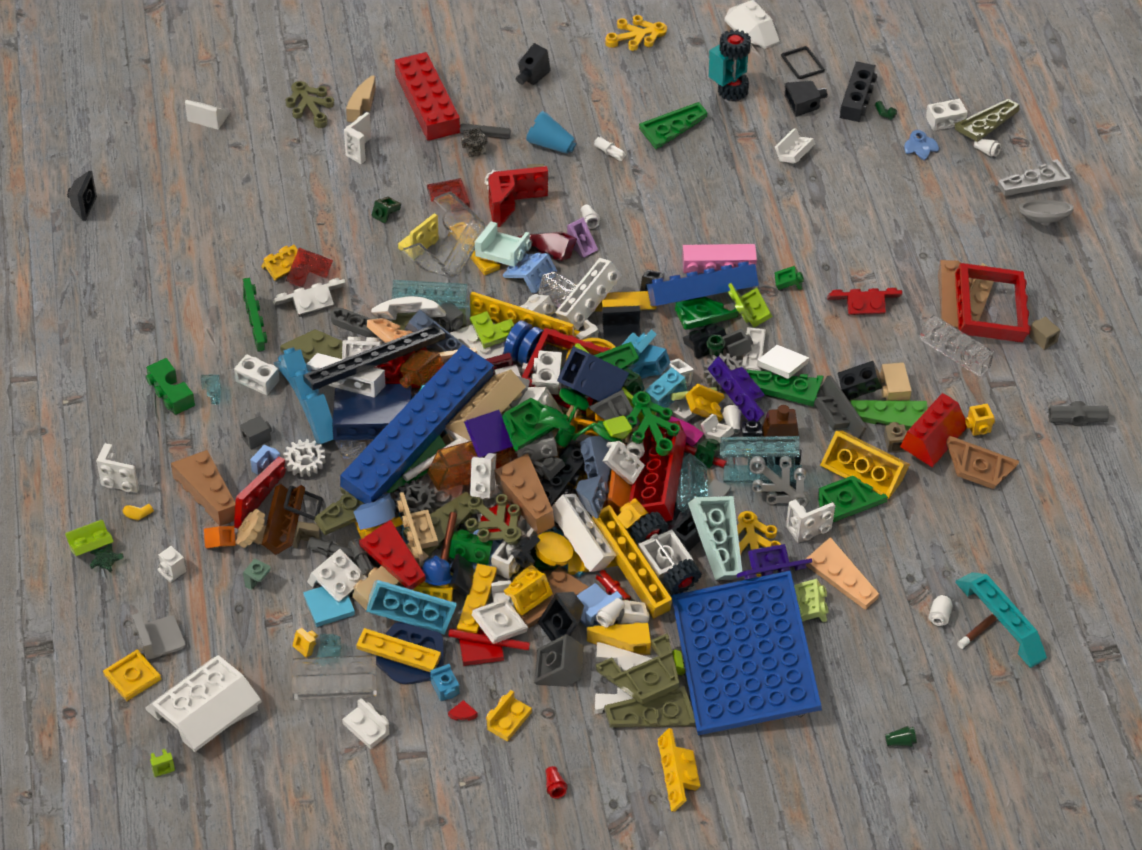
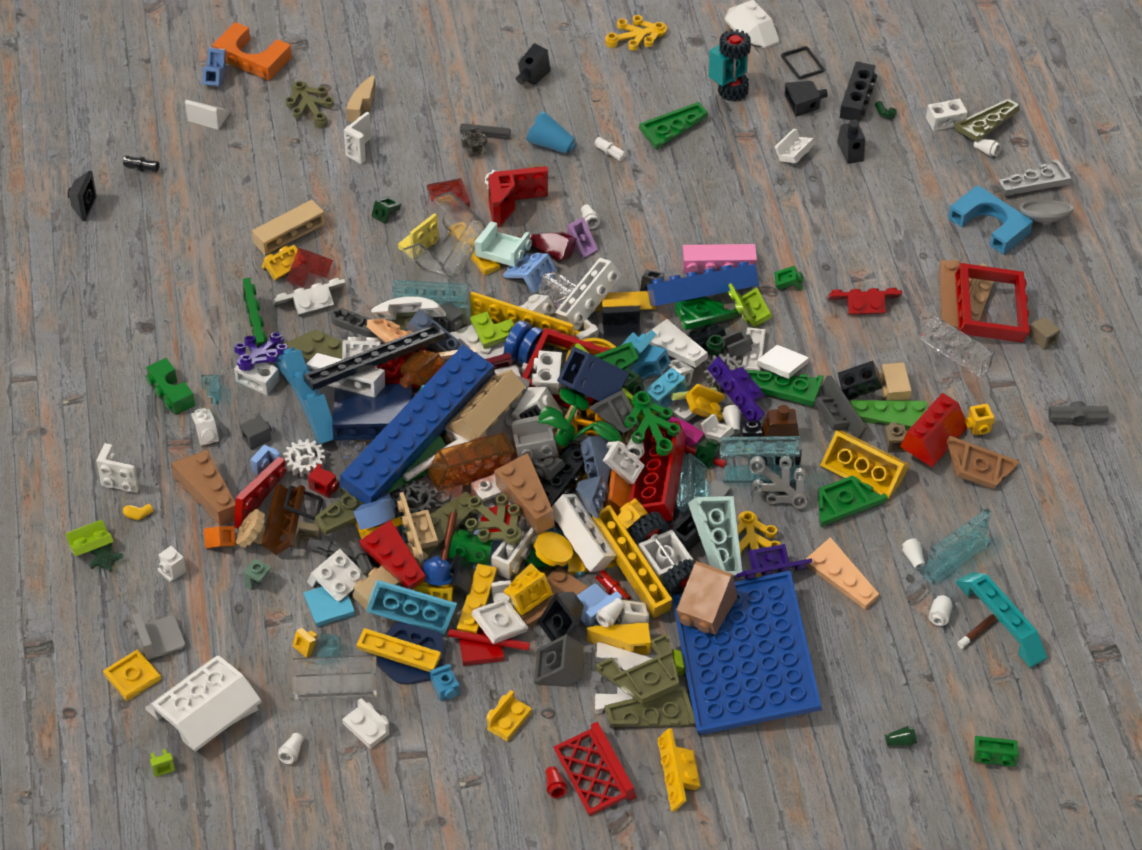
(141, 163): none -> black pin
(205, 426): none -> white bracket
(215, 69): none -> medium blue brick
(247, 362): none -> dark purple plant
(262, 64): none -> orange arch
(288, 227): none -> tan brick
(290, 749): none -> white cone
(322, 481): none -> red brick
(427, 96): red brick -> none
(462, 712): red tile -> none
(483, 476): white bracket -> none
(488, 433): dark purple tile -> none
(521, 553): black bracket -> none
(523, 423): green wing -> none
(608, 758): none -> red fence
(618, 427): lime slope -> none
(678, 344): none -> white wing
(707, 598): none -> medium nougat slope
(807, 525): white bracket -> none
(812, 600): yellowish green bracket -> none
(852, 135): none -> black torso
(914, 553): none -> white cone
(922, 145): medium blue plate -> none
(957, 548): none -> clear light blue fence
(981, 202): none -> dark azure arch
(996, 751): none -> green bracket

